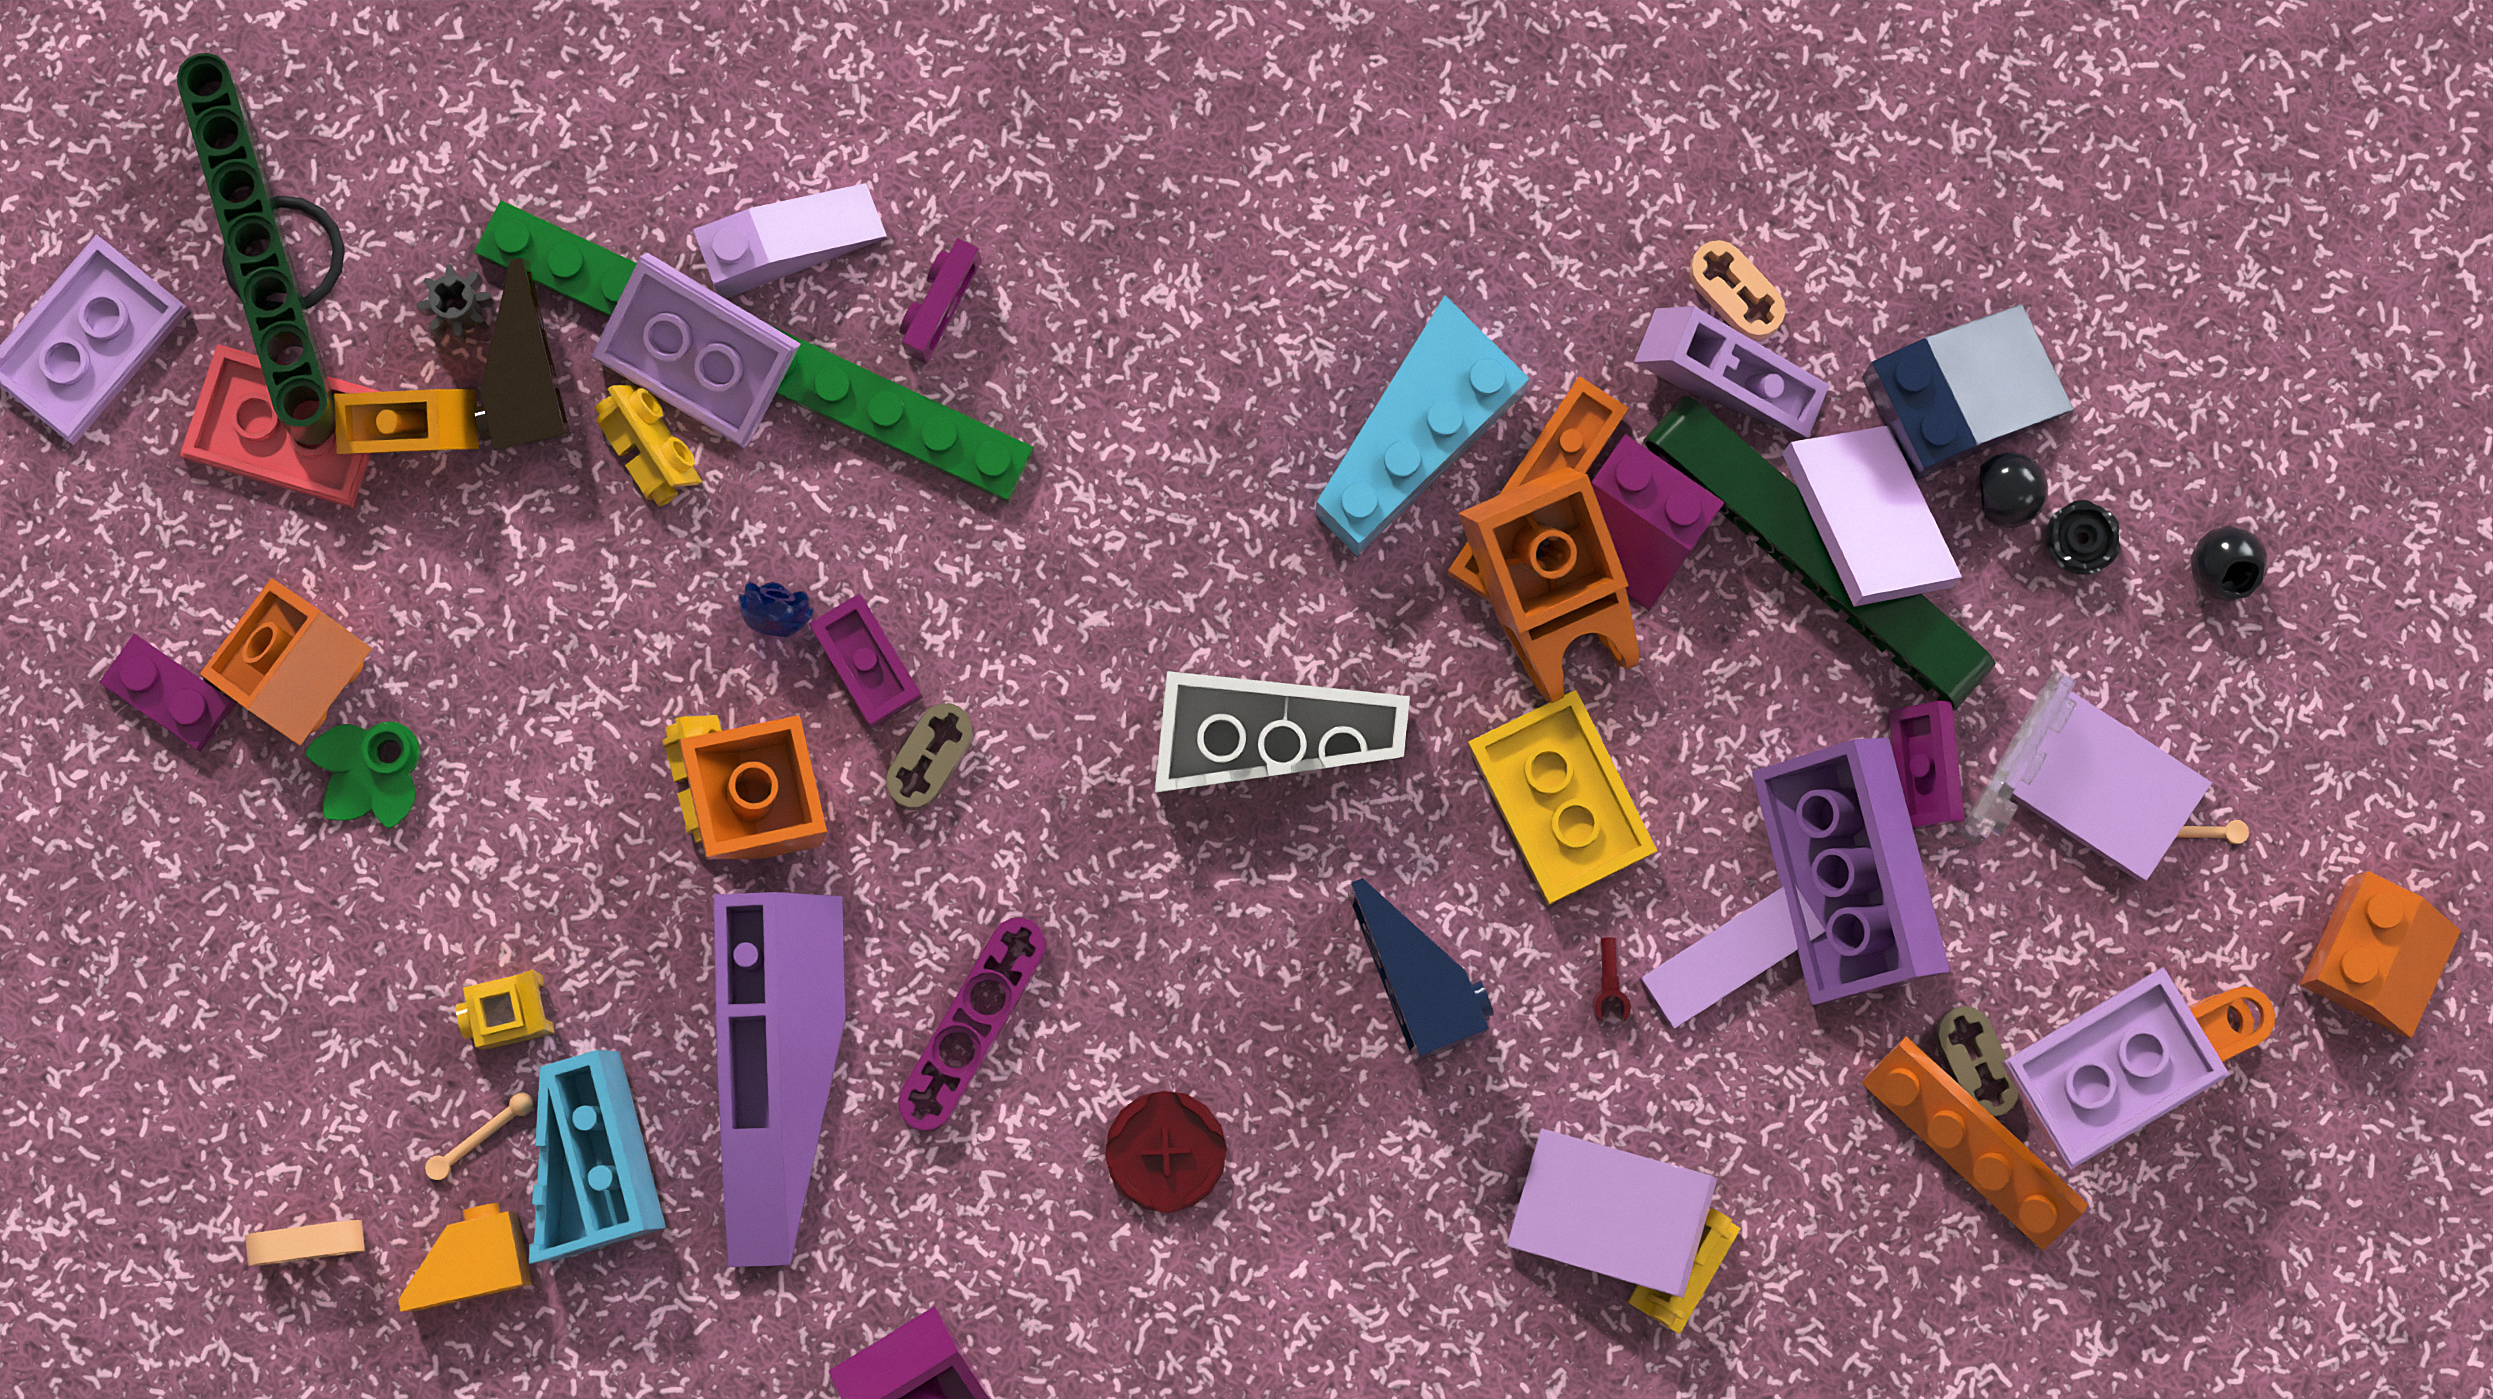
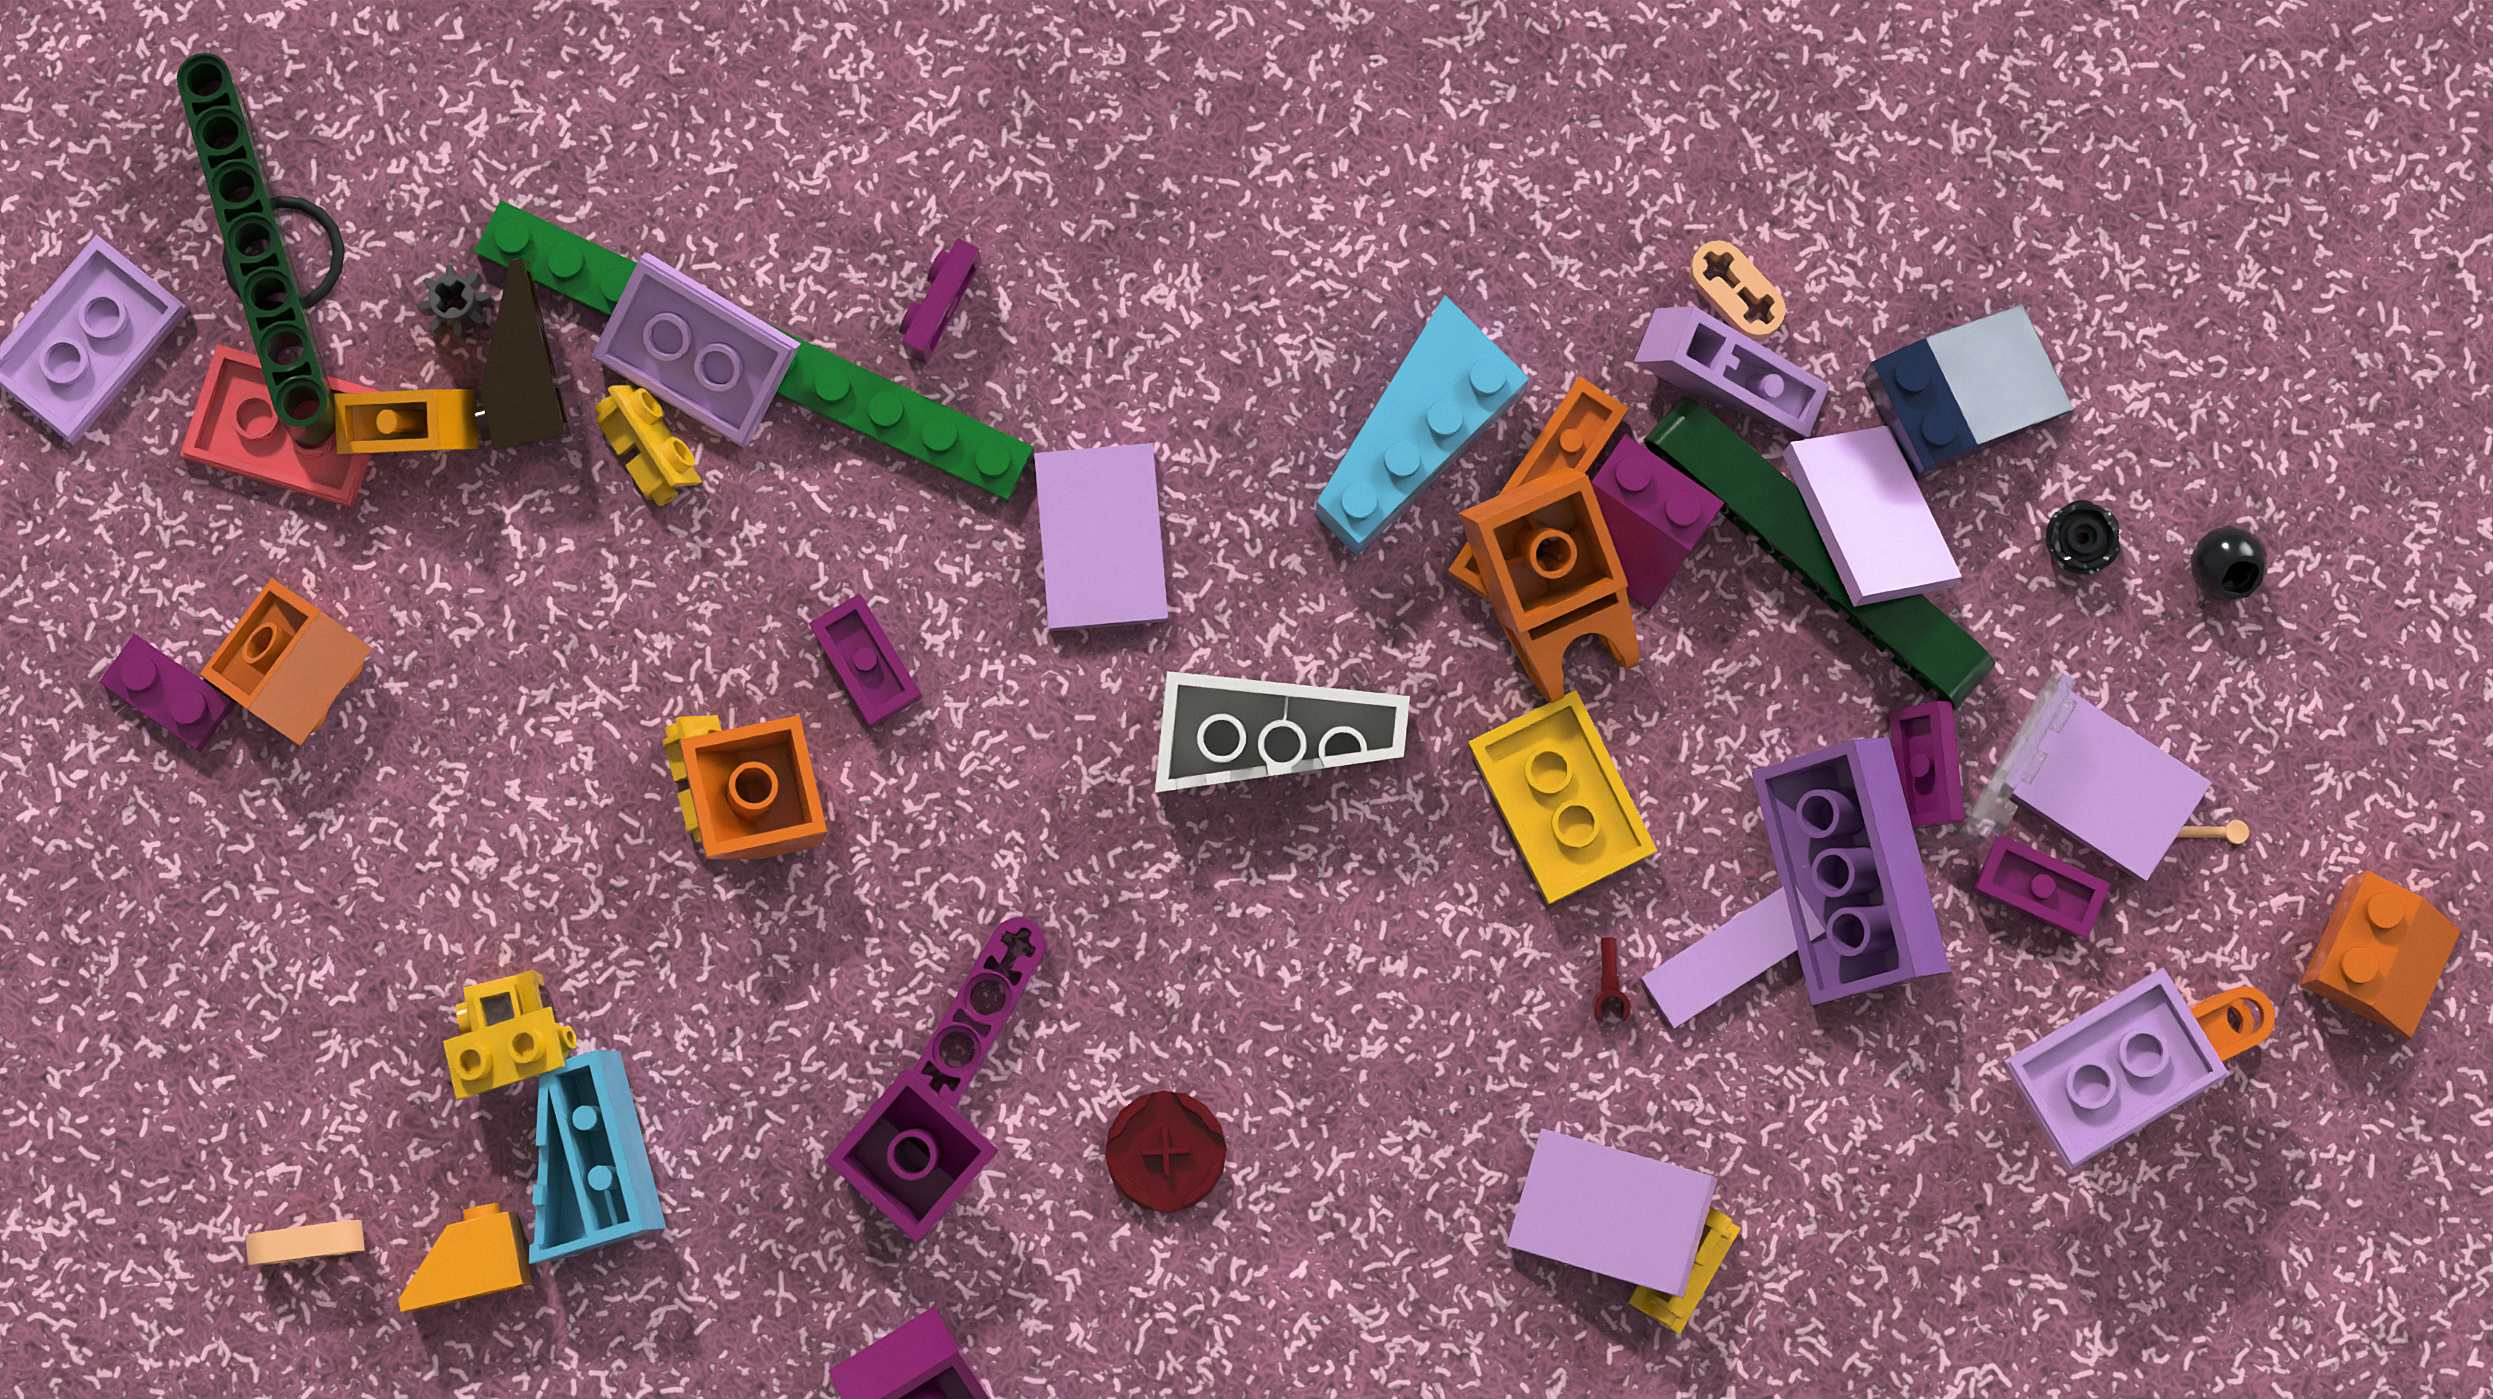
(360, 776): green plate -> none
(440, 1167): light nougat hinge -> none
(507, 1052): none -> yellow hinge
(774, 609): clear blue plate -> none
(775, 1058): medium lavender wedge -> none
(787, 237): slope -> none
(912, 1155): none -> magenta slope
(918, 747): dark tan beam -> none
(1101, 537): none -> lavender tile
(1423, 983): dark blue slope -> none
(1974, 1143): orange plate -> none
(1989, 1055): dark tan beam -> none
(2012, 489): black piece -> none
(2041, 887): none -> magenta plate

